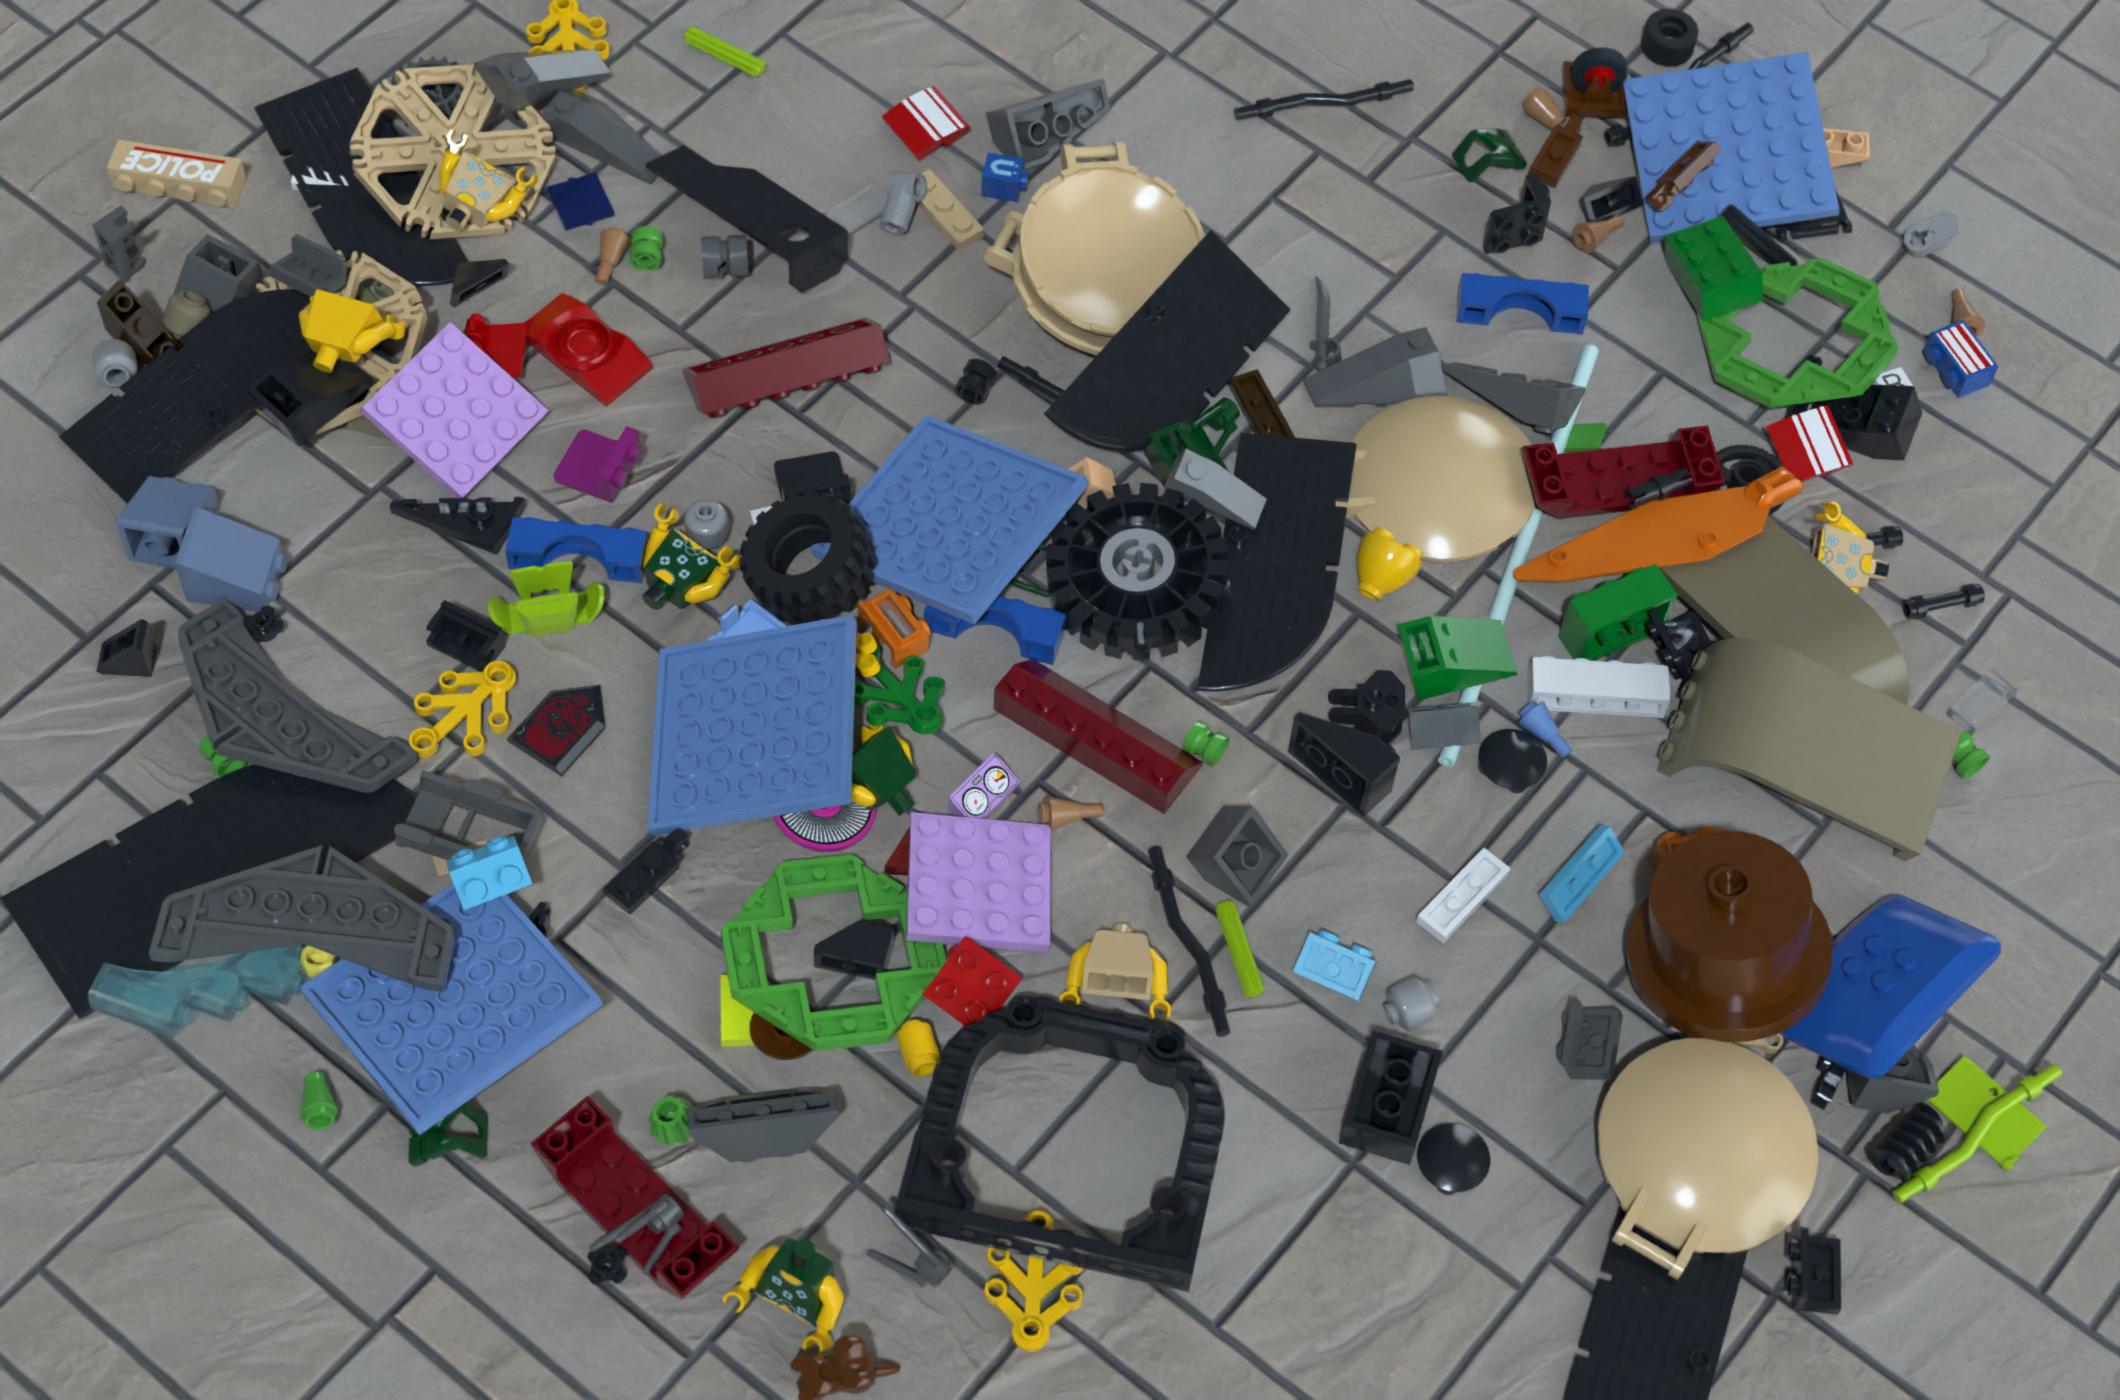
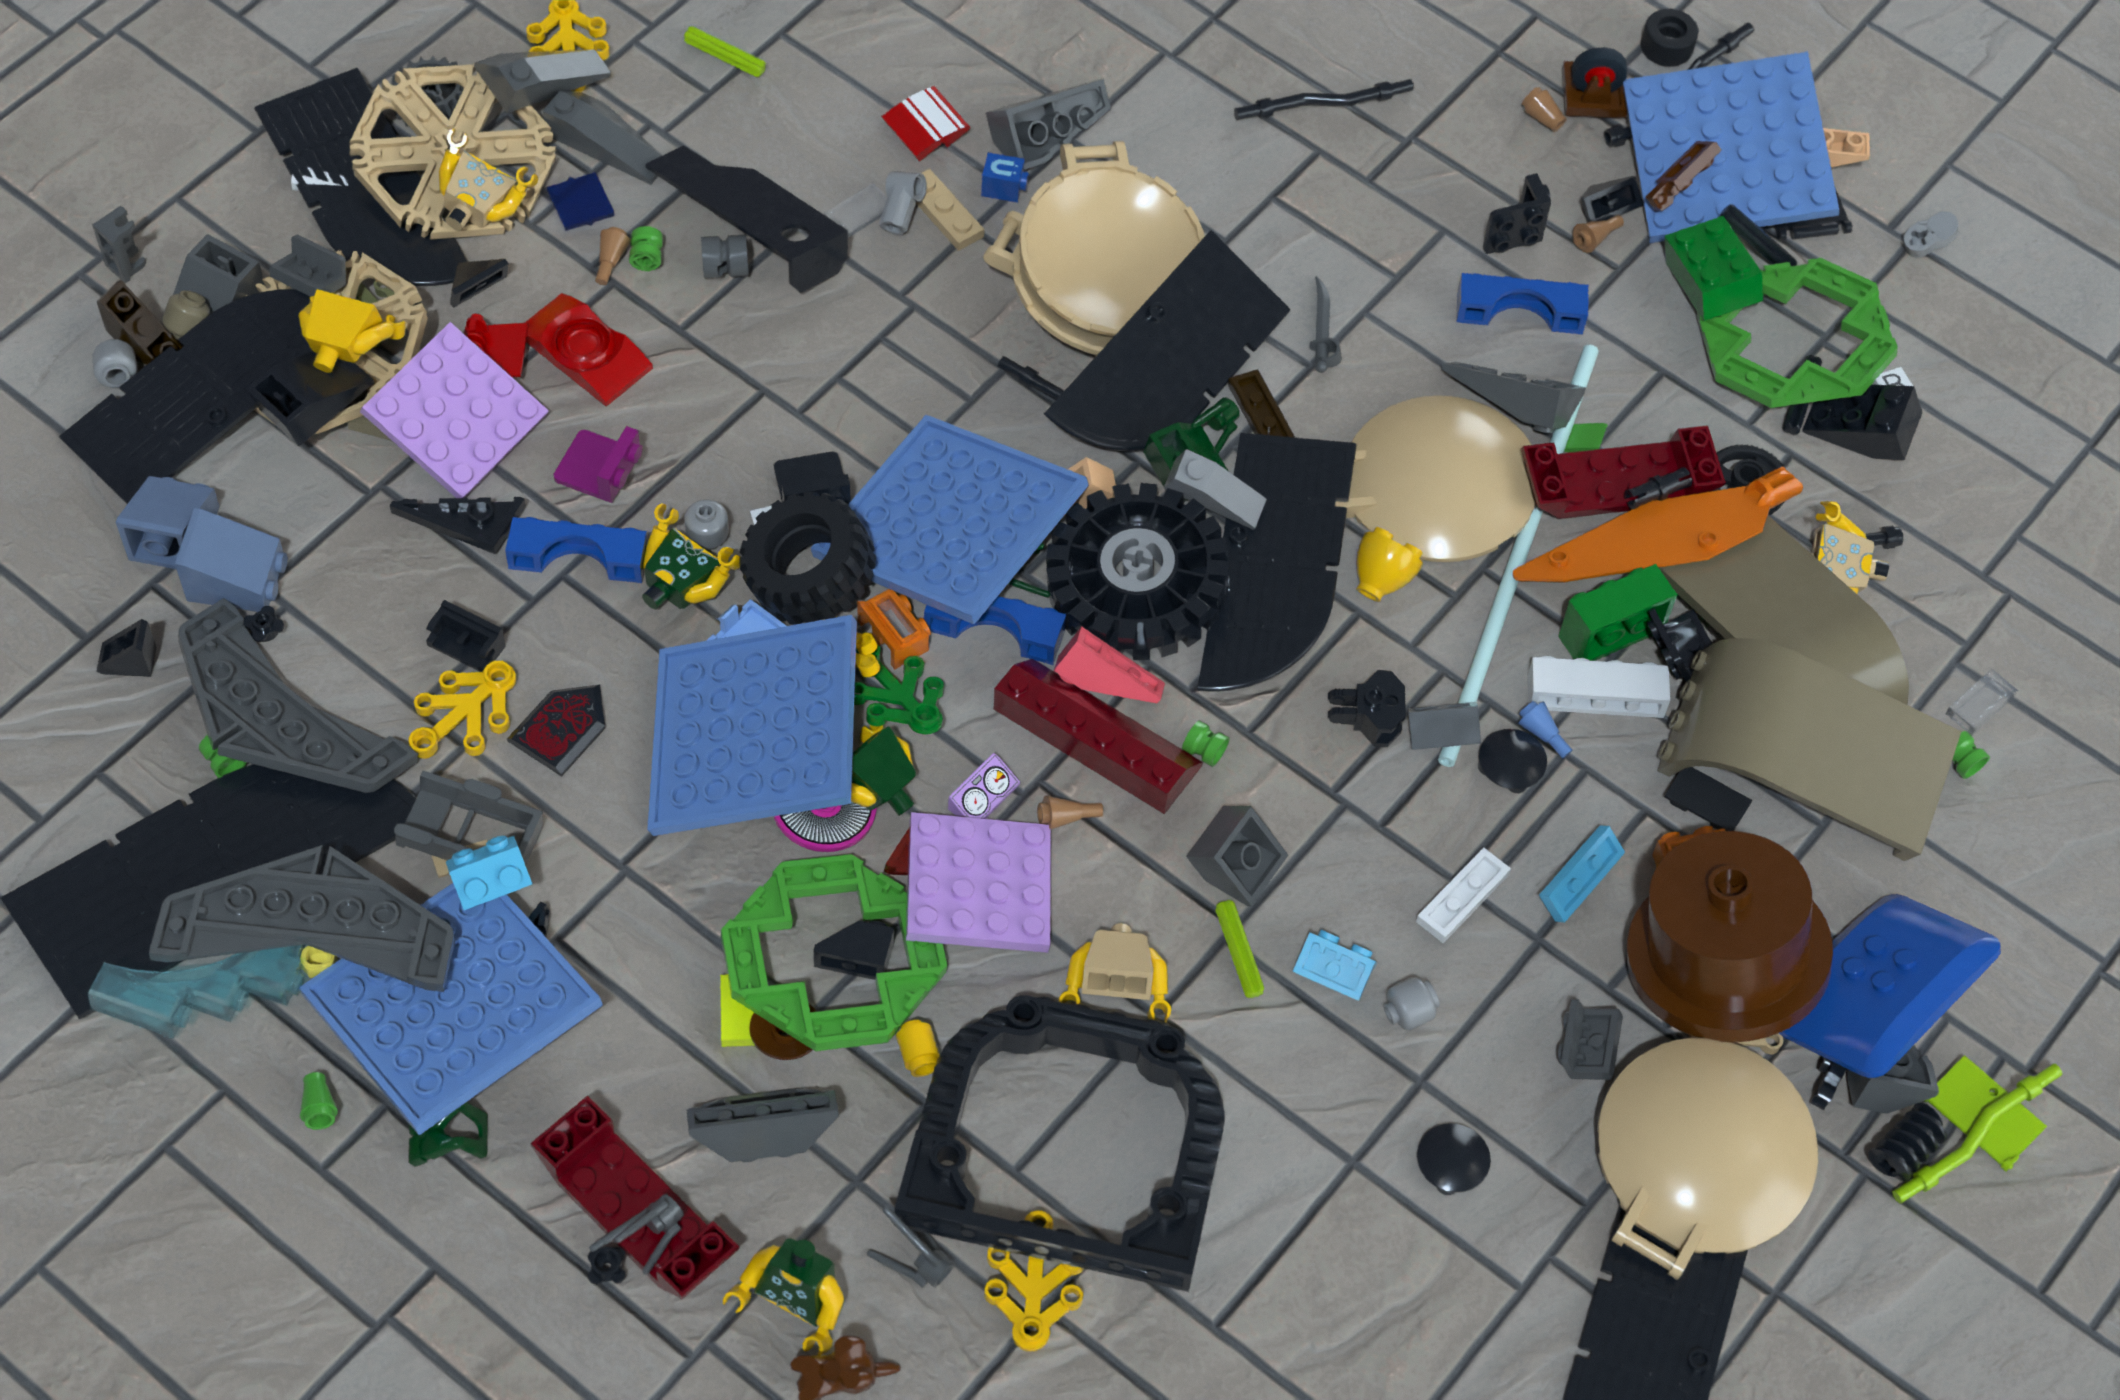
(176, 173): tan brick -> none
(548, 612): lime piece -> none
(647, 871): black hinge -> none
(670, 1120): bright green piece -> none
(786, 366): dark red slope -> none
(971, 983): red hinge -> none
(974, 383): black wheel -> none
(1104, 670): none -> coral slope
(1213, 998): black bar -> none
(1346, 760): black slope -> none
(1382, 374): dark grey wedge -> none
(1391, 1097): black brick -> none
(1454, 653): green slope -> none
(1502, 152): dark green piece -> none
(1558, 151): reddish brown hinge -> none
(1708, 799): none -> black piece
(1810, 444): red slope -> none
(1815, 1273): black bracket -> none
(1960, 358): brick -> none
(1964, 311): medium nougat cone -> none
(1969, 596): black bar -> none

